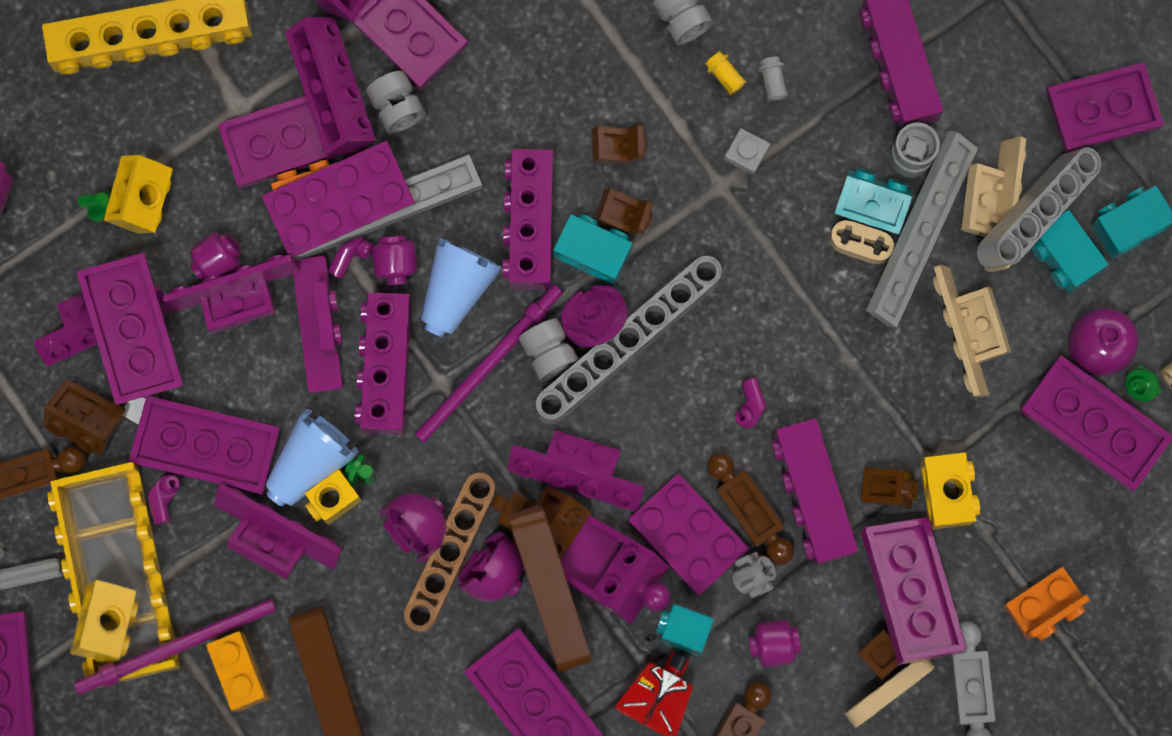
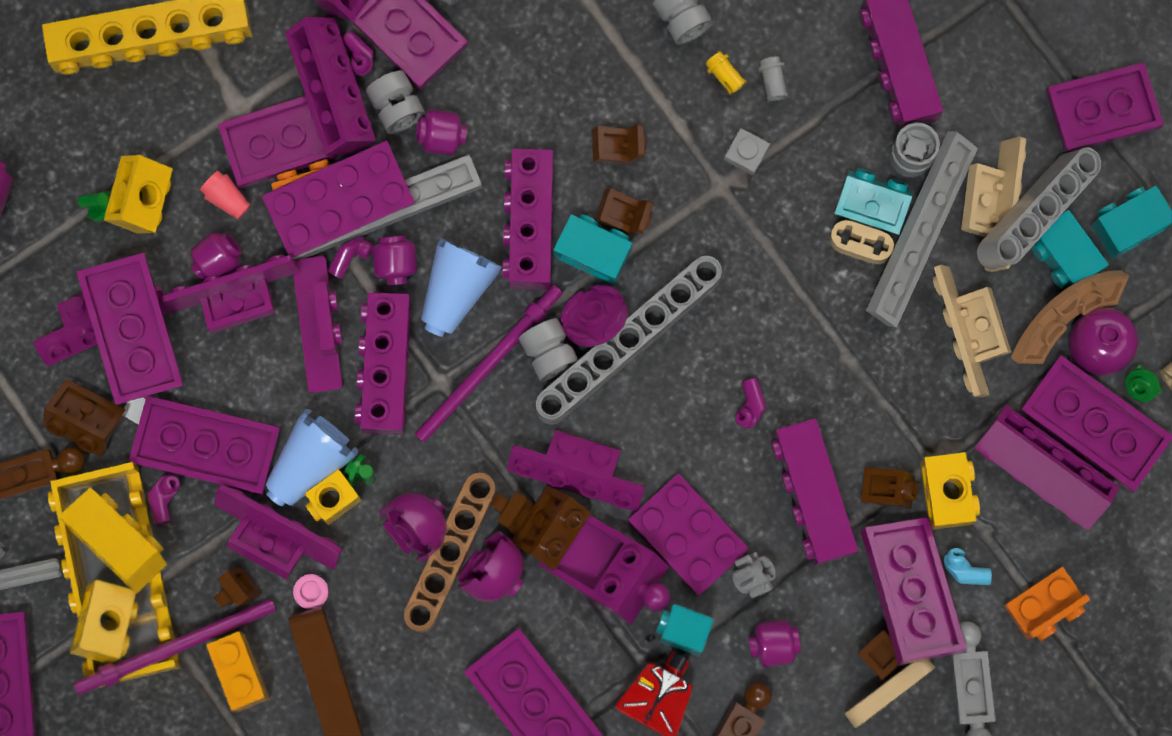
(114, 539): none -> yellow brick
(225, 195): none -> coral cone
(237, 588): none -> reddish brown tile
(311, 591): none -> bright pink tile
(361, 53): none -> magenta arm
(440, 132): none -> magenta head
(549, 588): reddish brown beam -> none
(750, 509): reddish brown plate -> none
(963, 571): none -> medium azure arm
(1047, 468): none -> magenta brick
(1080, 298): none -> medium nougat tile

